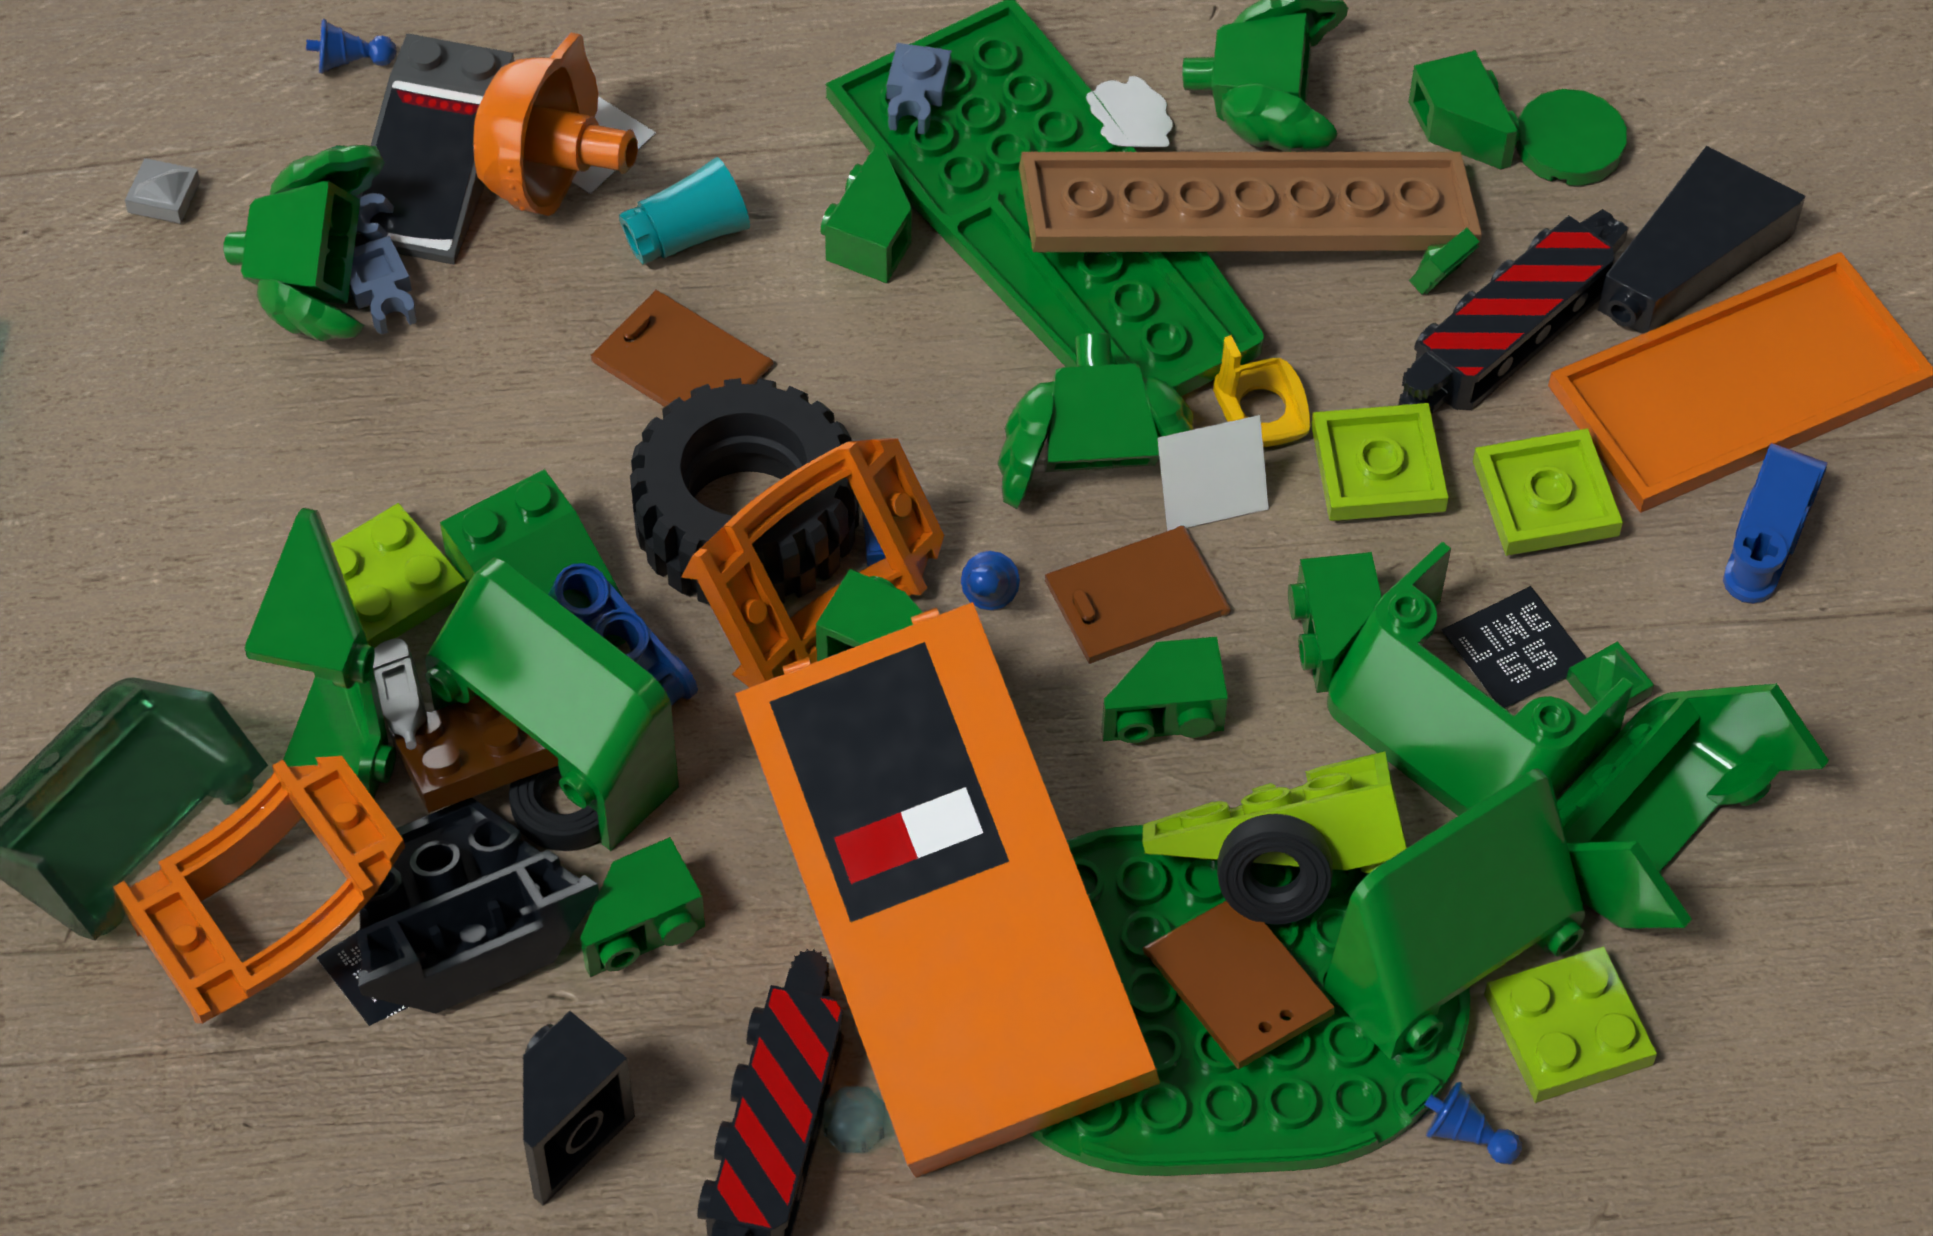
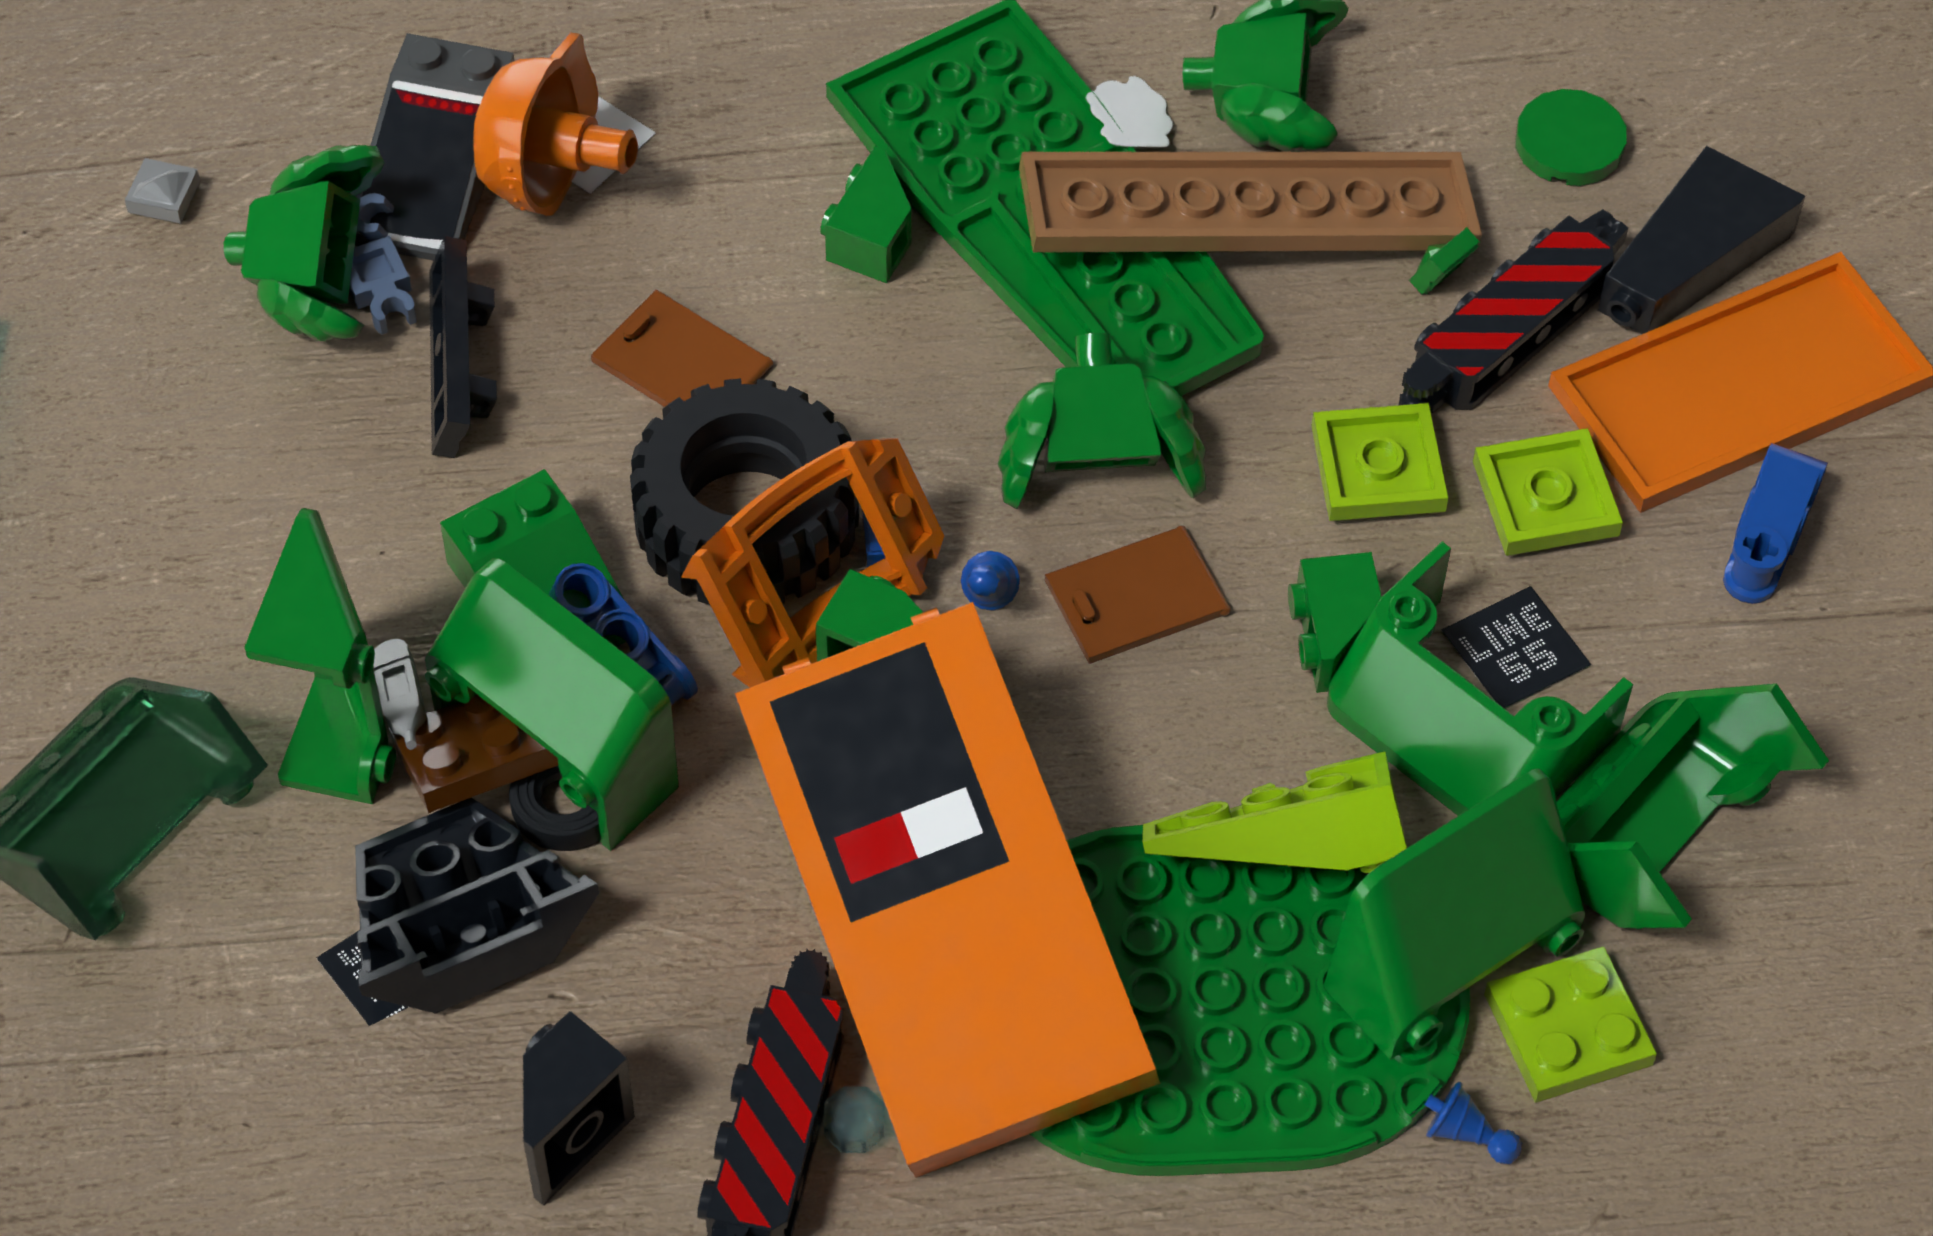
(185, 937): orange wedge -> none
(340, 48): blue piece -> none
(395, 574): lime plate -> none
(453, 307): none -> black hinge
(640, 907): green slope -> none
(686, 214): teal plant -> none
(916, 82): sand blue plate -> none
(1169, 693): green slope -> none
(1213, 473): white sticker -> none
(1239, 982): dark orange container -> none
(1269, 374): yellow piece -> none
(1275, 834): black tyre -> none
(1463, 110): green slope -> none
(1603, 670): green tile -> none

